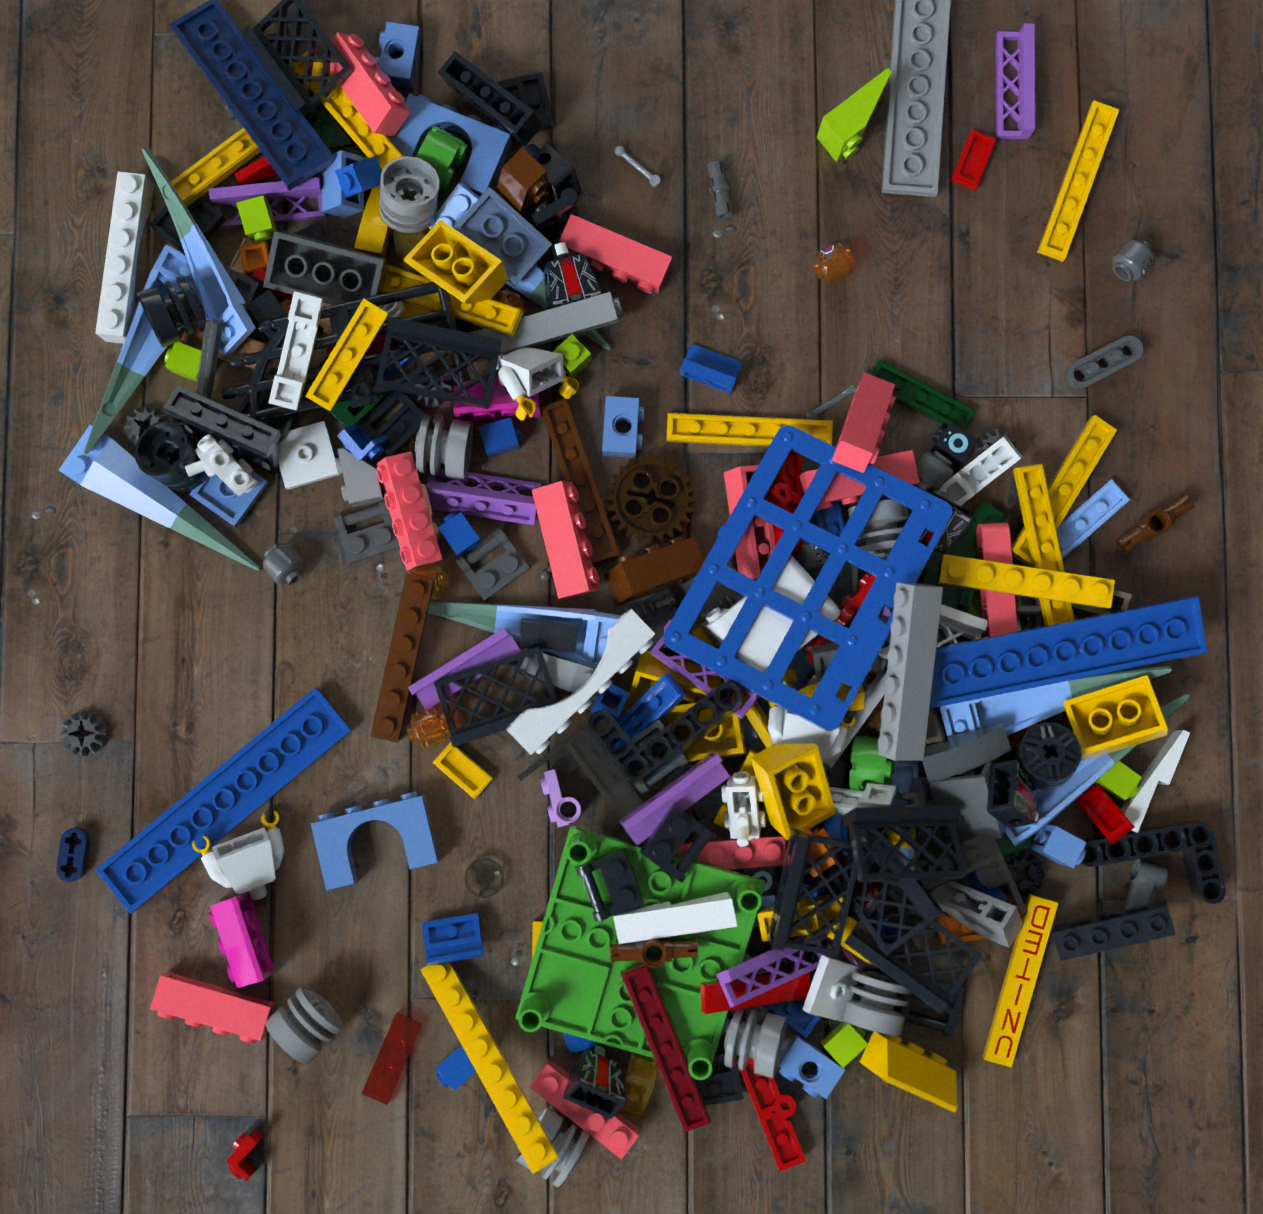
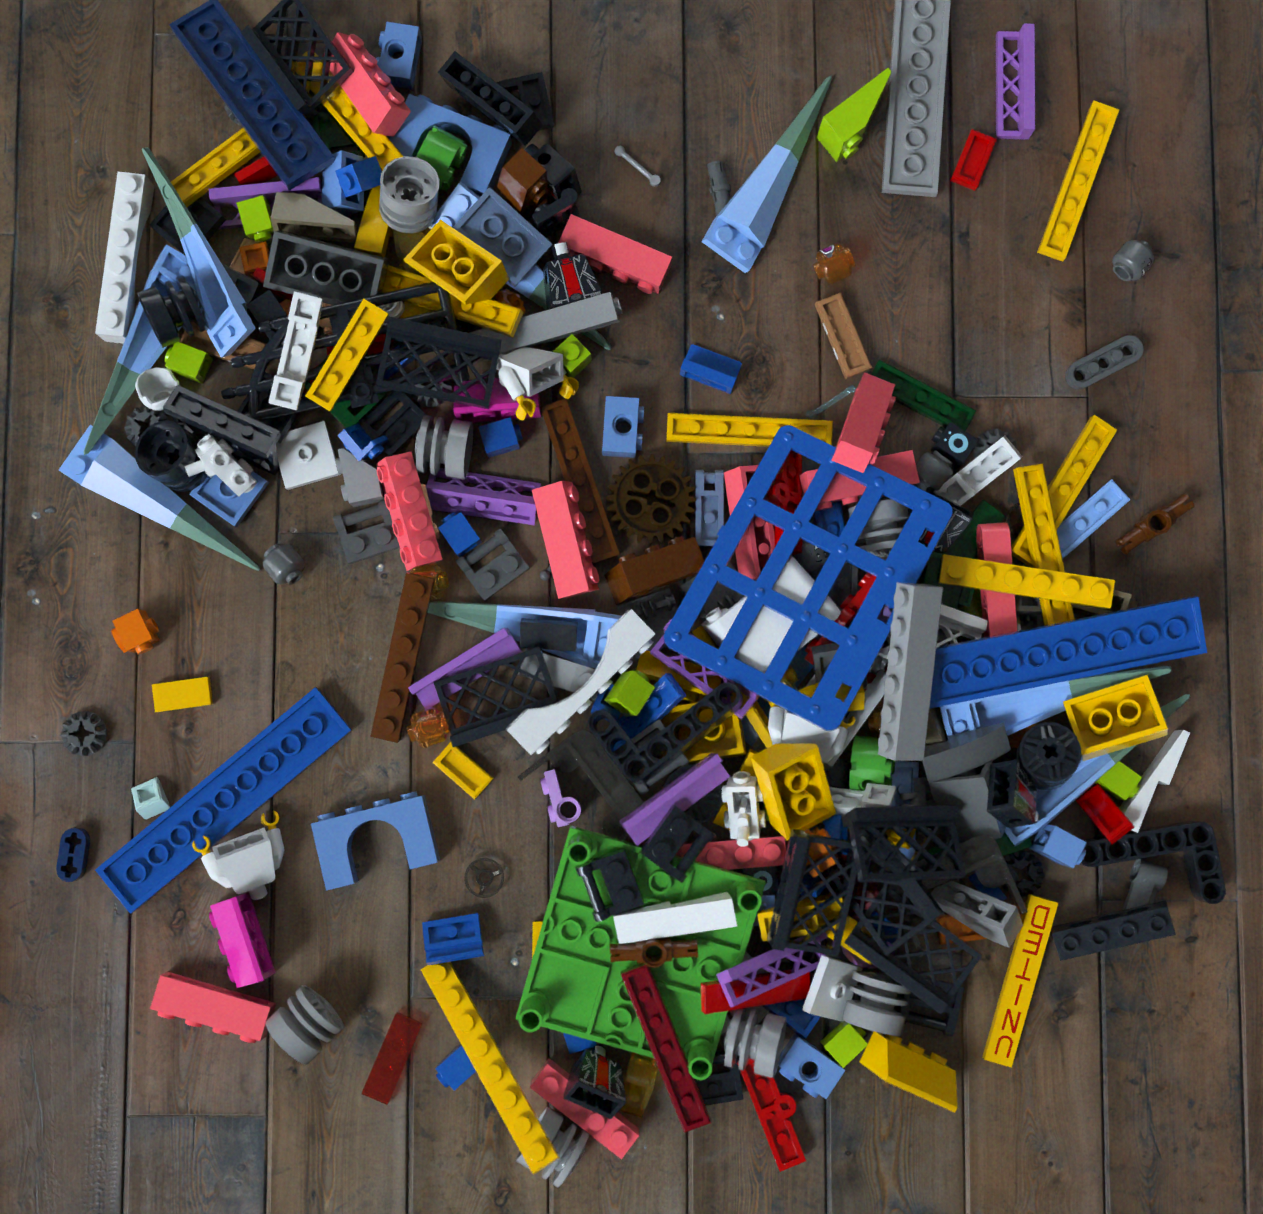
(135, 632): none -> orange brick
(150, 798): none -> light aqua slope
(155, 387): none -> white hair
(182, 694): none -> yellow tile
(209, 358): dark grey axle -> none
(237, 1164): red bracket -> none
(310, 219): none -> dark tan slope
(630, 693): none -> lime brick
(708, 507): none -> sand blue plate
(748, 217): none -> light blue plate
(843, 336): none -> medium nougat plate

